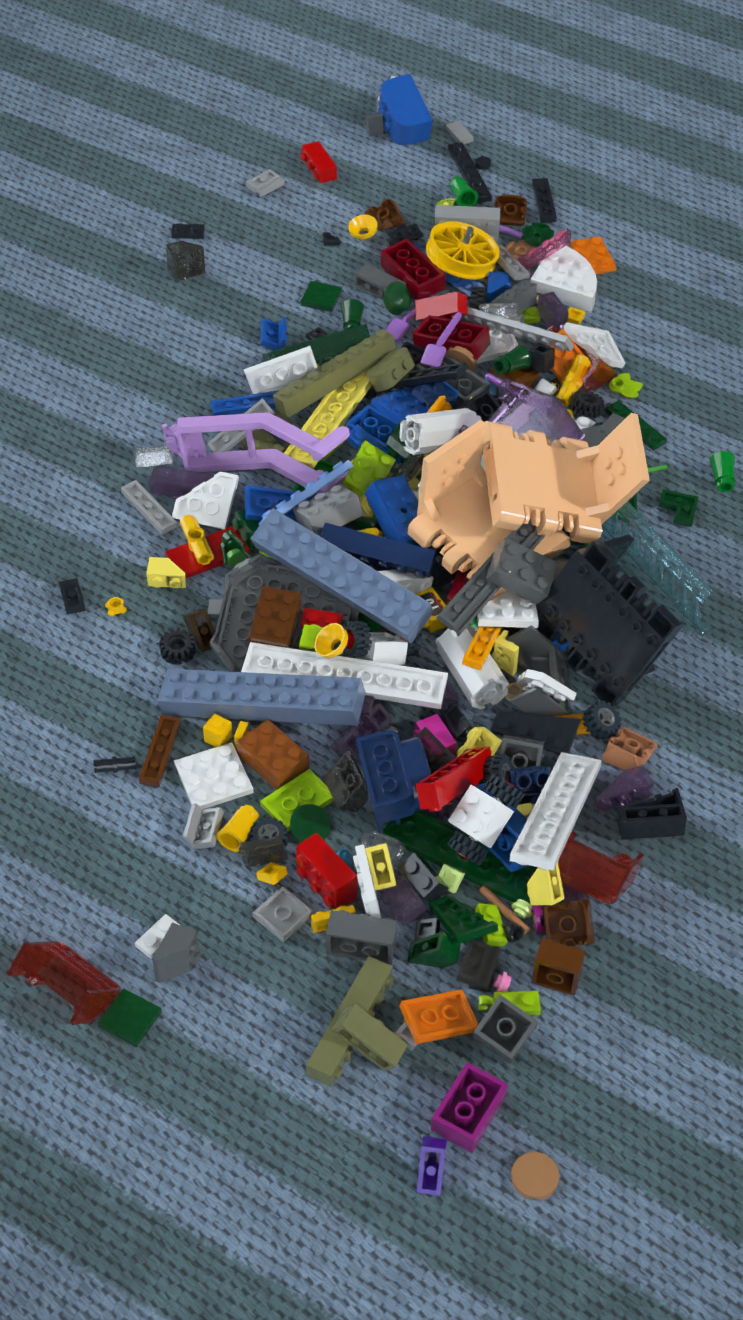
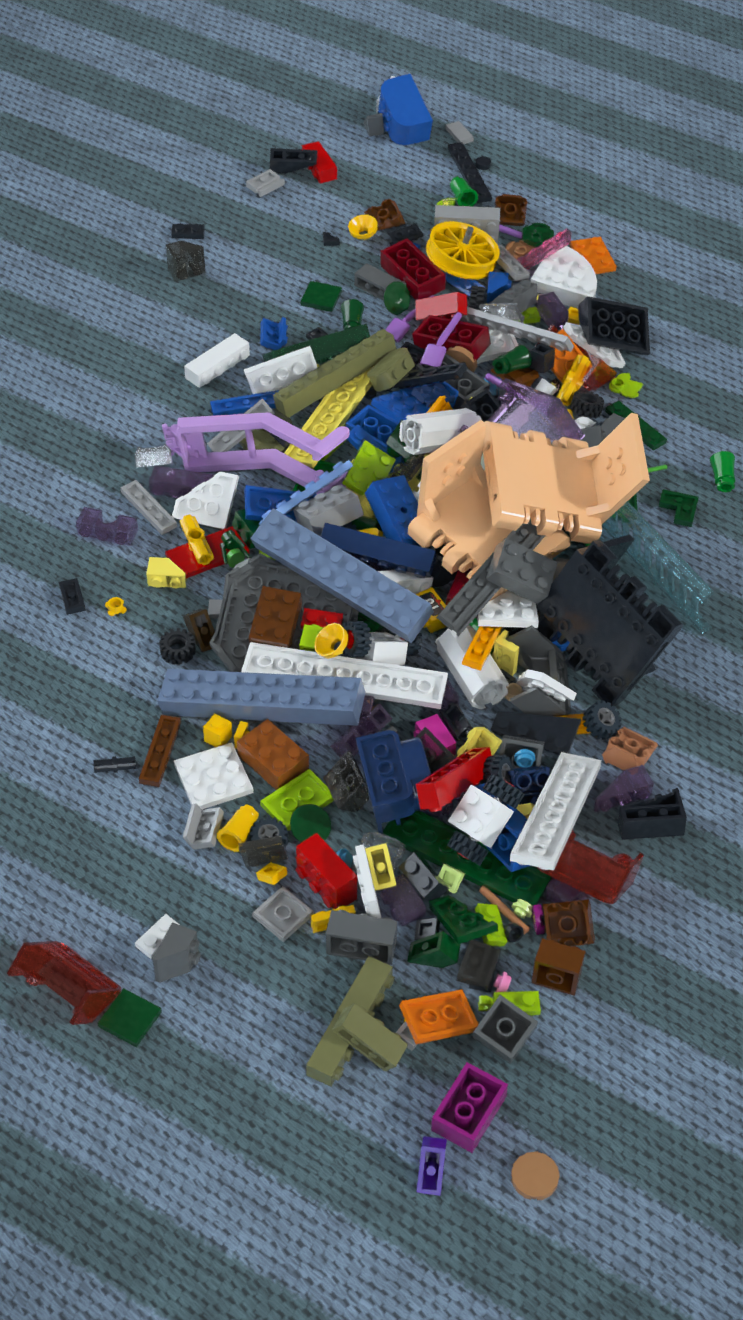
(120, 531): none -> clear purple arch
(217, 360): none -> white brick
(291, 159): none -> black slope
(524, 758): none -> dark azure plate
(544, 200): black plate -> none
(545, 887): light yellow slope -> none
(615, 325): none -> black slope

